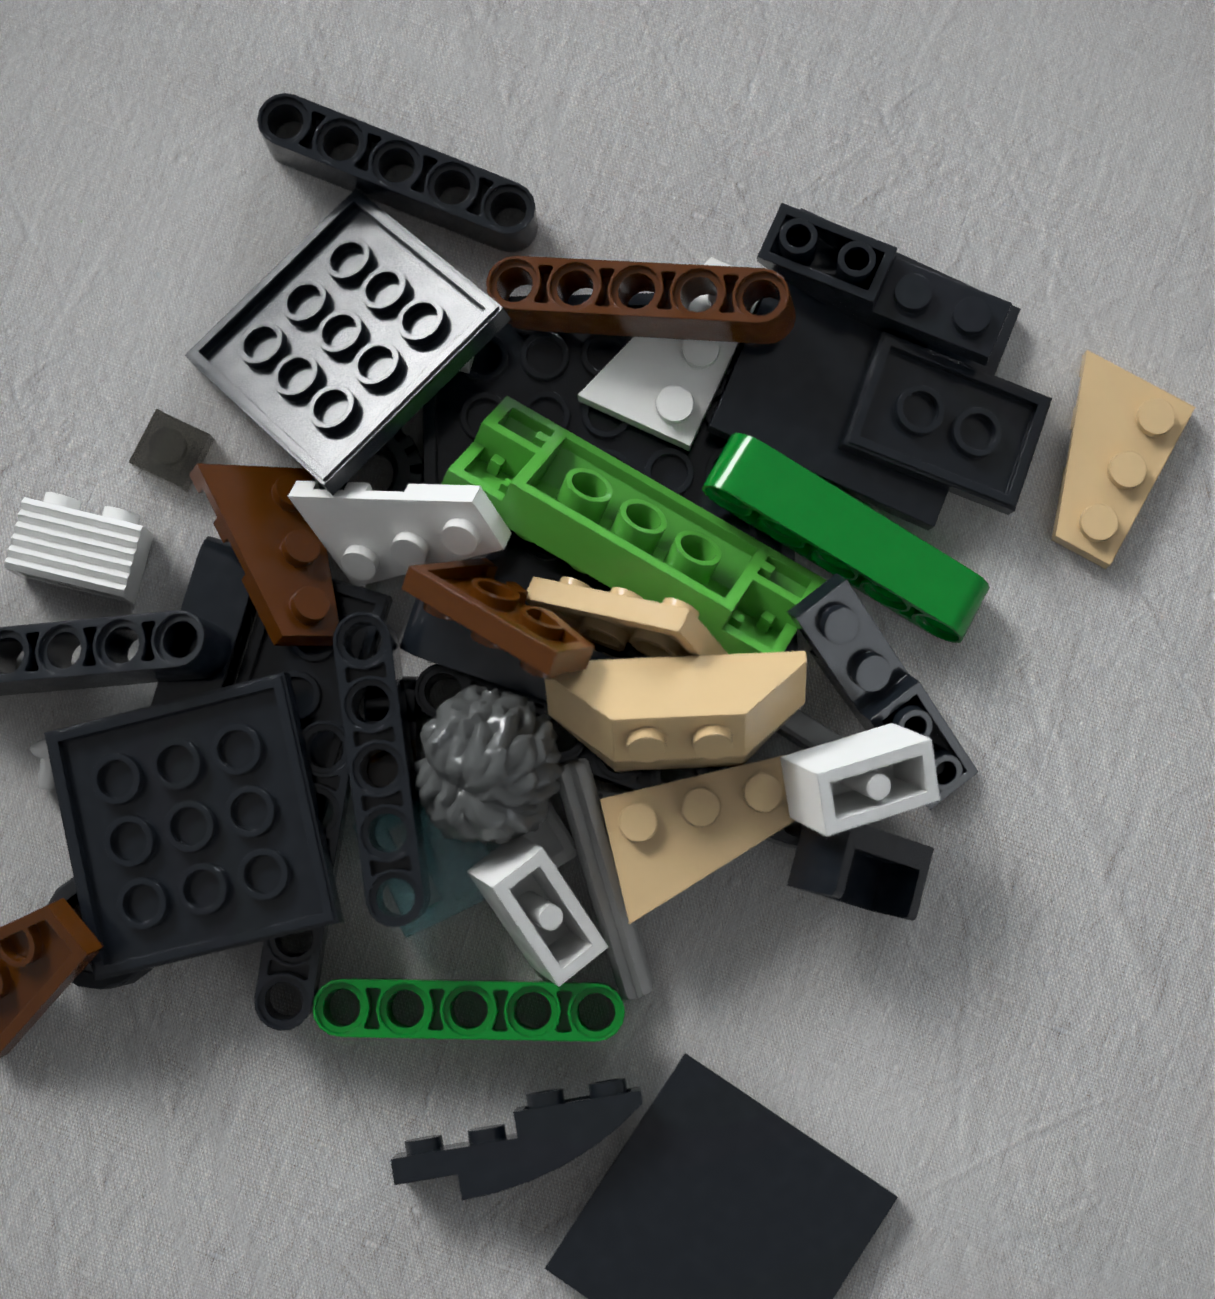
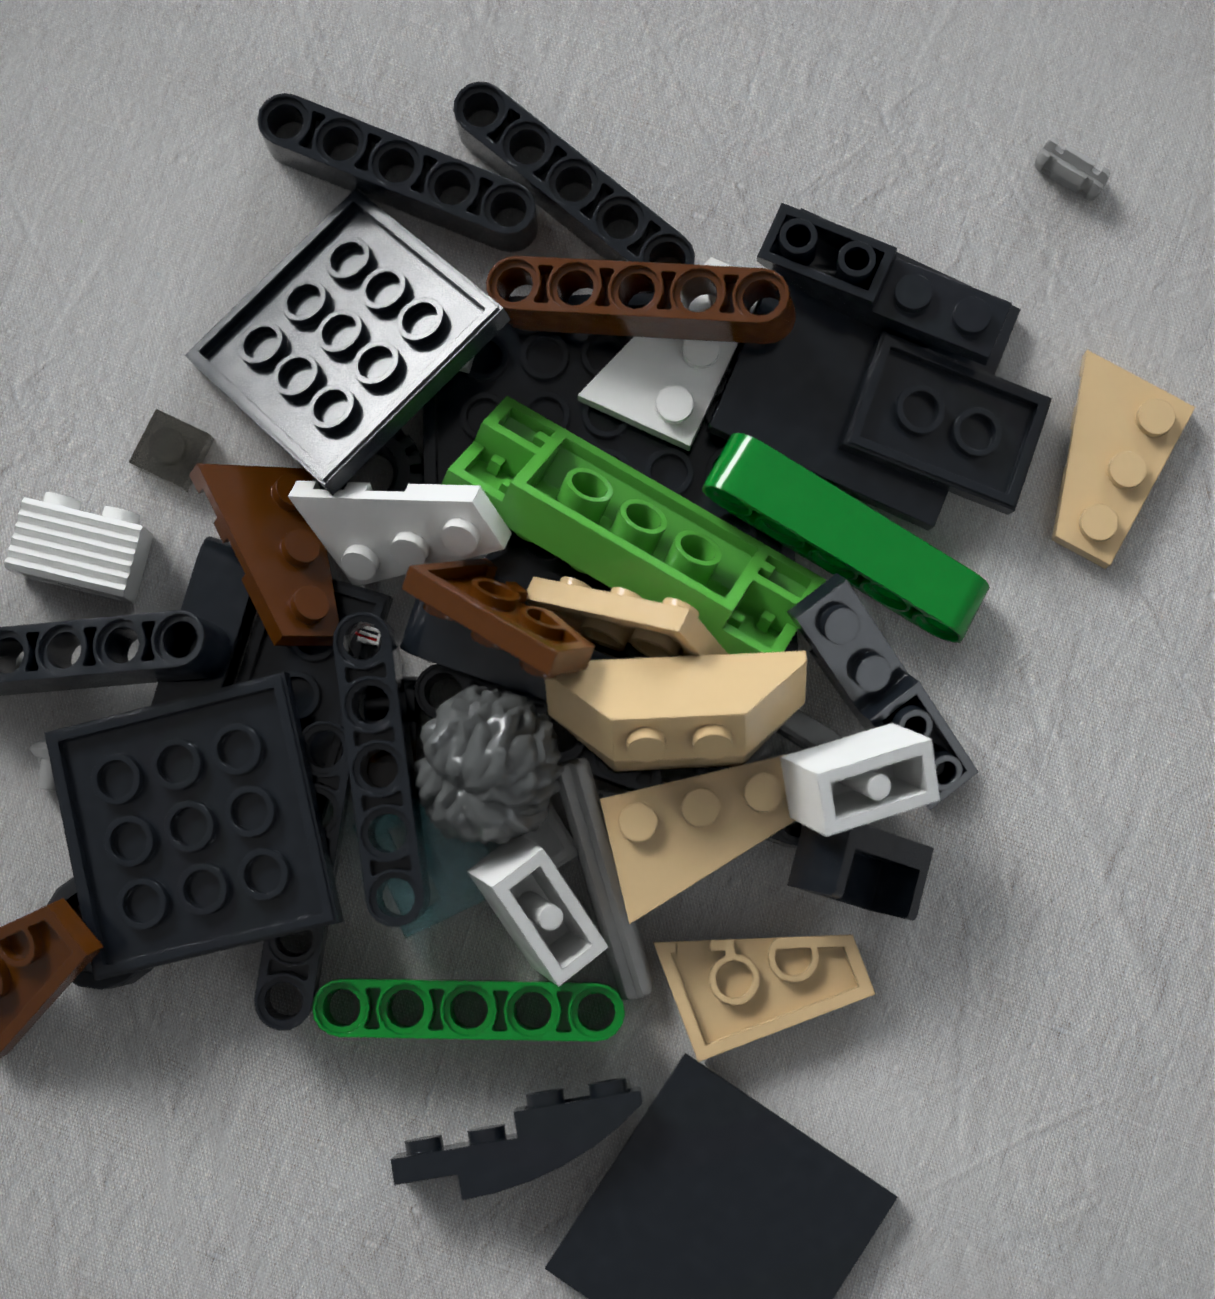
(368, 635): none -> white piece
(557, 168): none -> black beam
(759, 986): none -> tan wing
(1072, 169): none -> light grey piece

